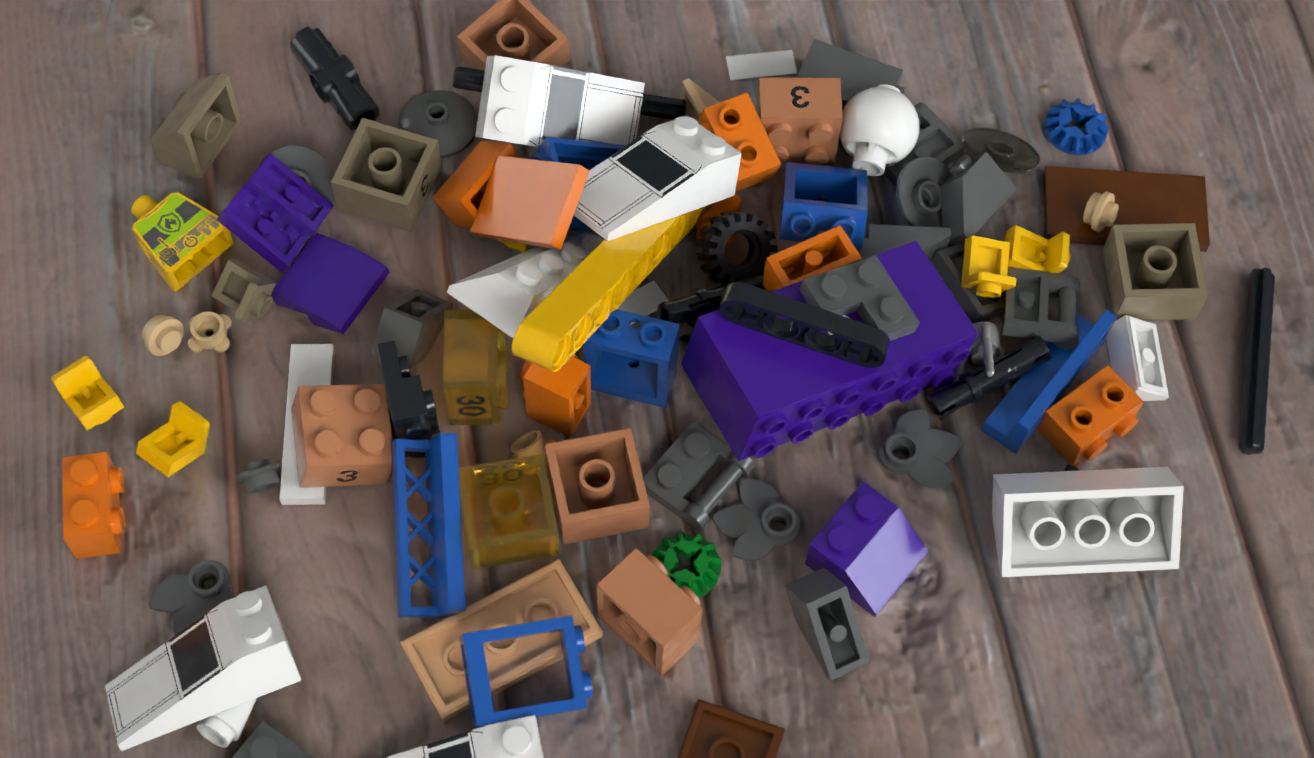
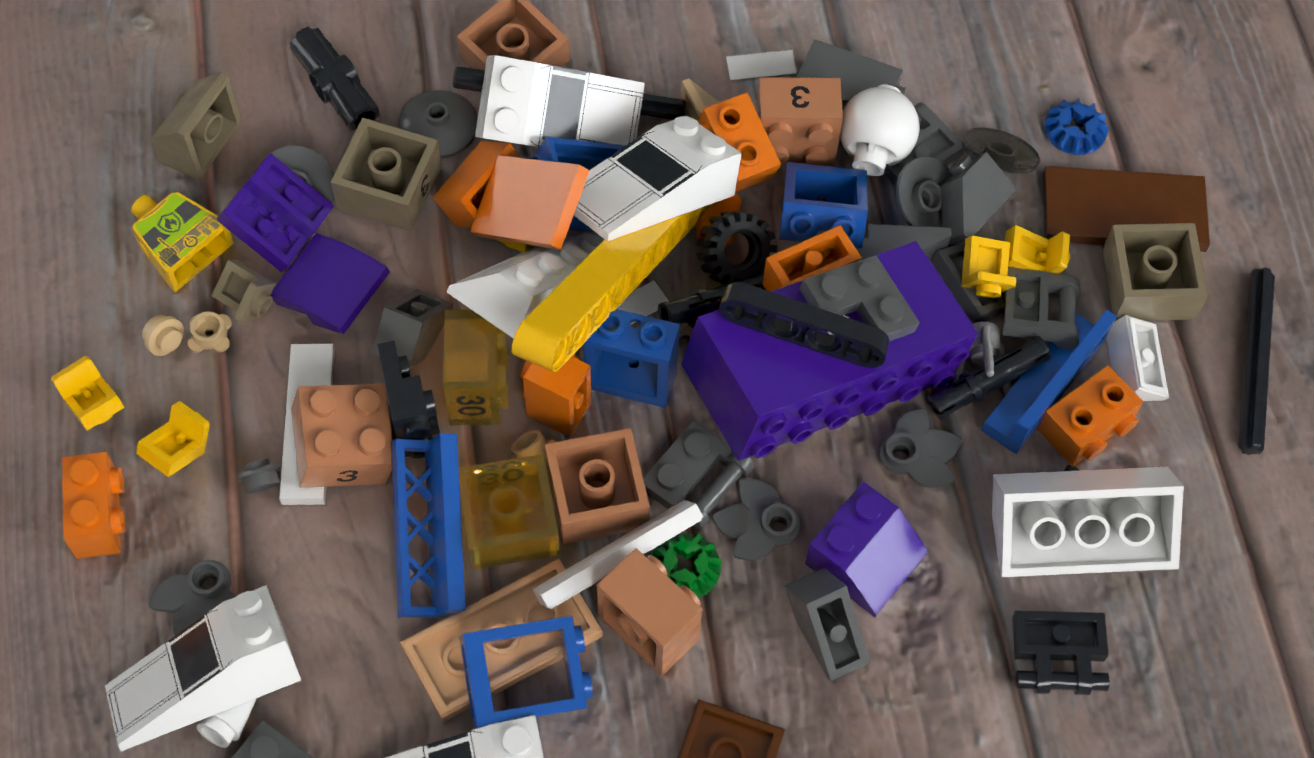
(606, 559): none -> white tile
(1061, 637): none -> black plate
(1101, 211): tan plate -> none

